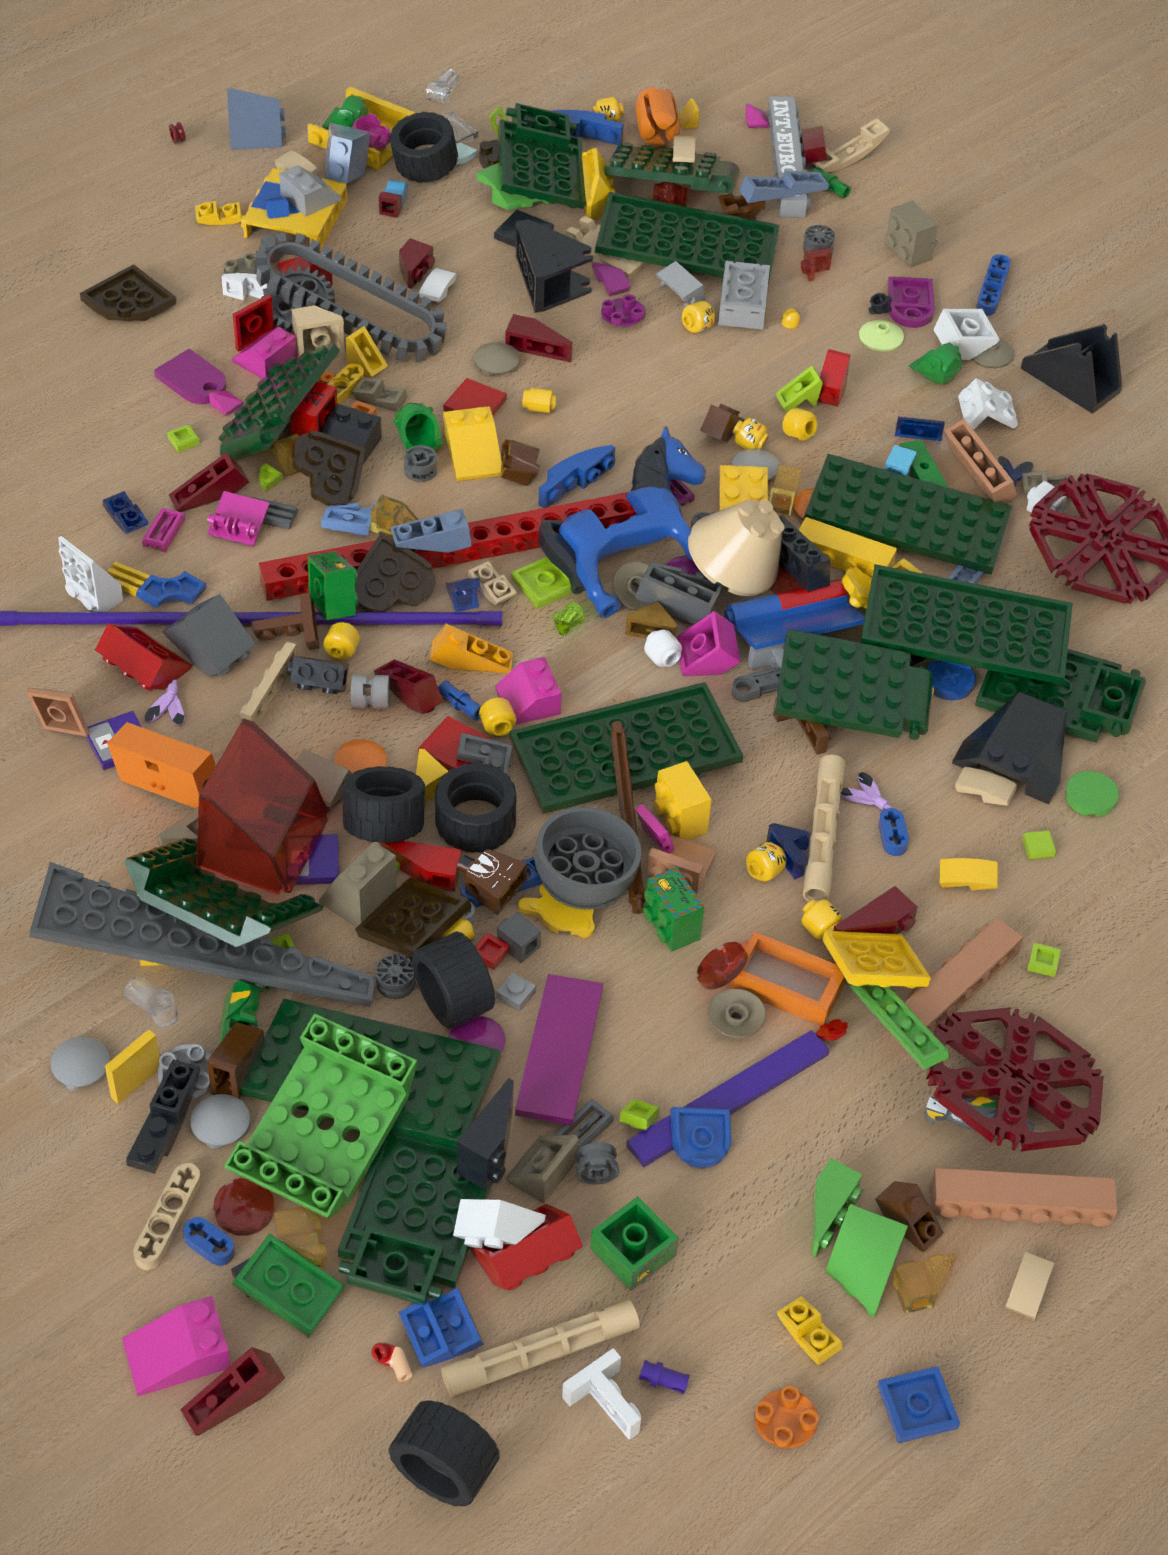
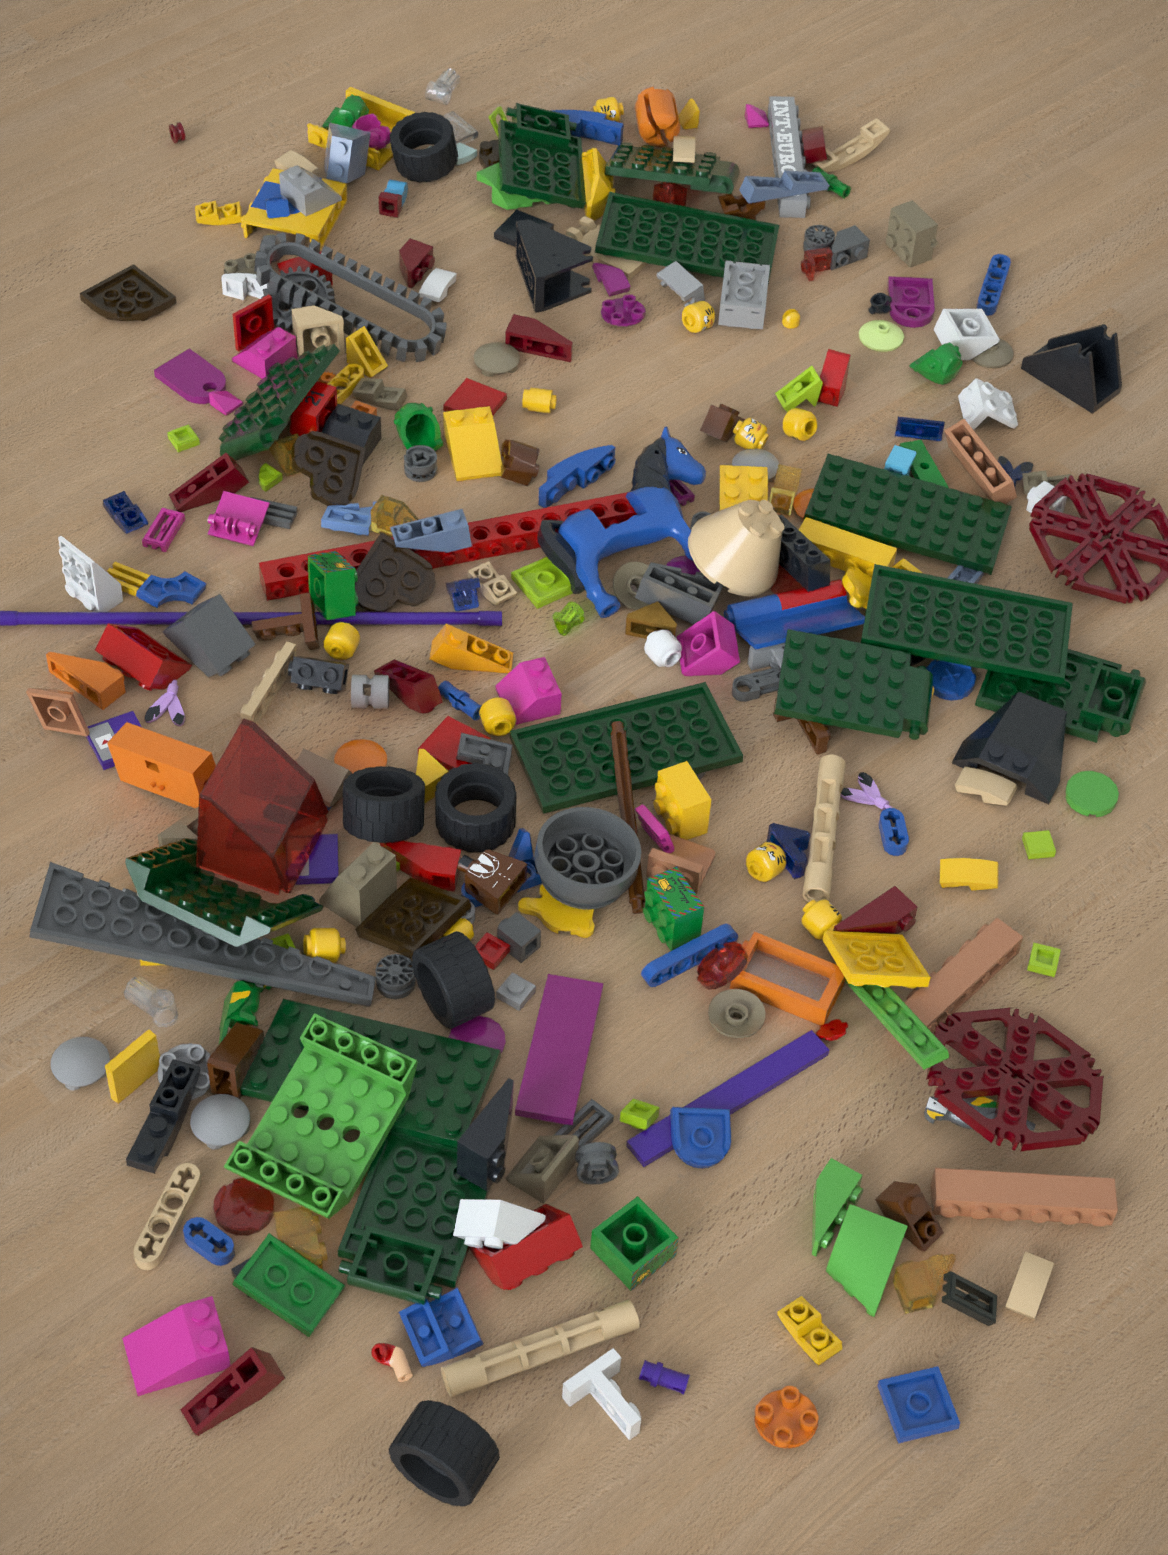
(88, 677): none -> orange slope
(254, 120): sand blue slope -> none
(324, 944): none -> yellow head
(522, 846): none -> blue slope
(687, 955): none -> blue beam
(849, 247): none -> dark grey slope
(969, 1303): none -> pearl dark grey tile

